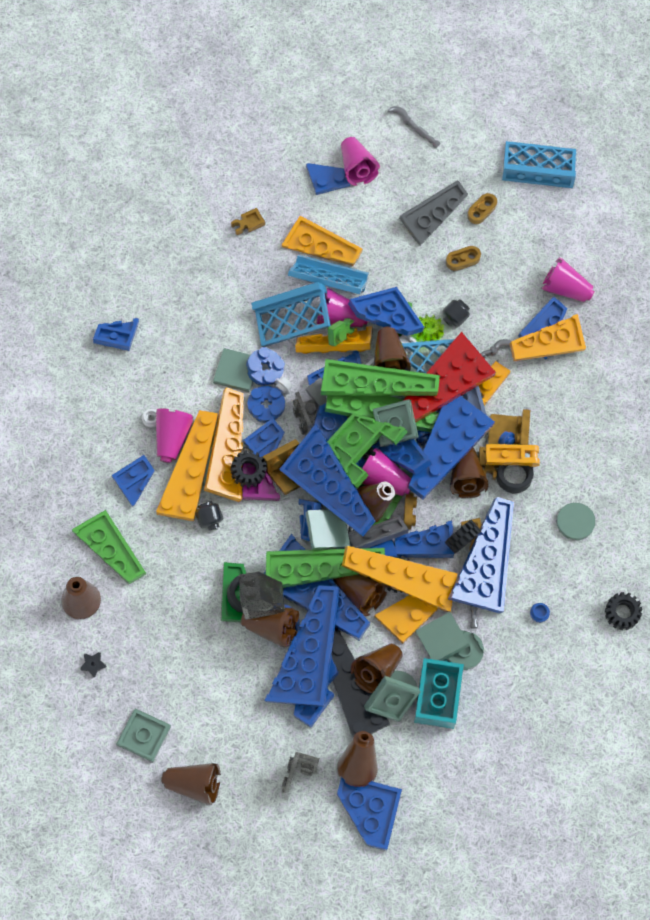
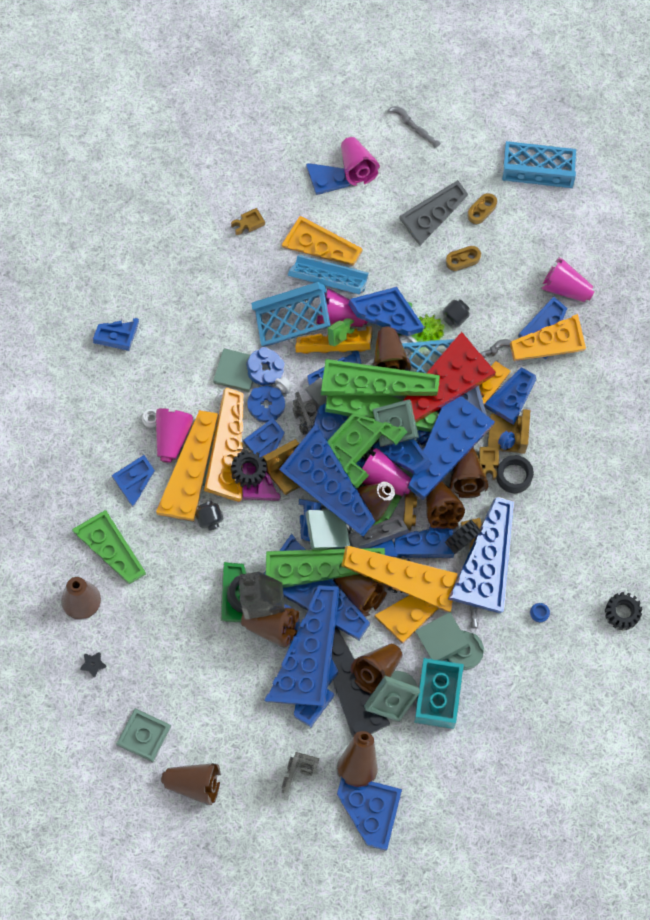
(443, 508): none -> reddish brown cone
(512, 395): none -> blue wing
(512, 455): light orange plate -> none
(576, 521): sand green tile -> none

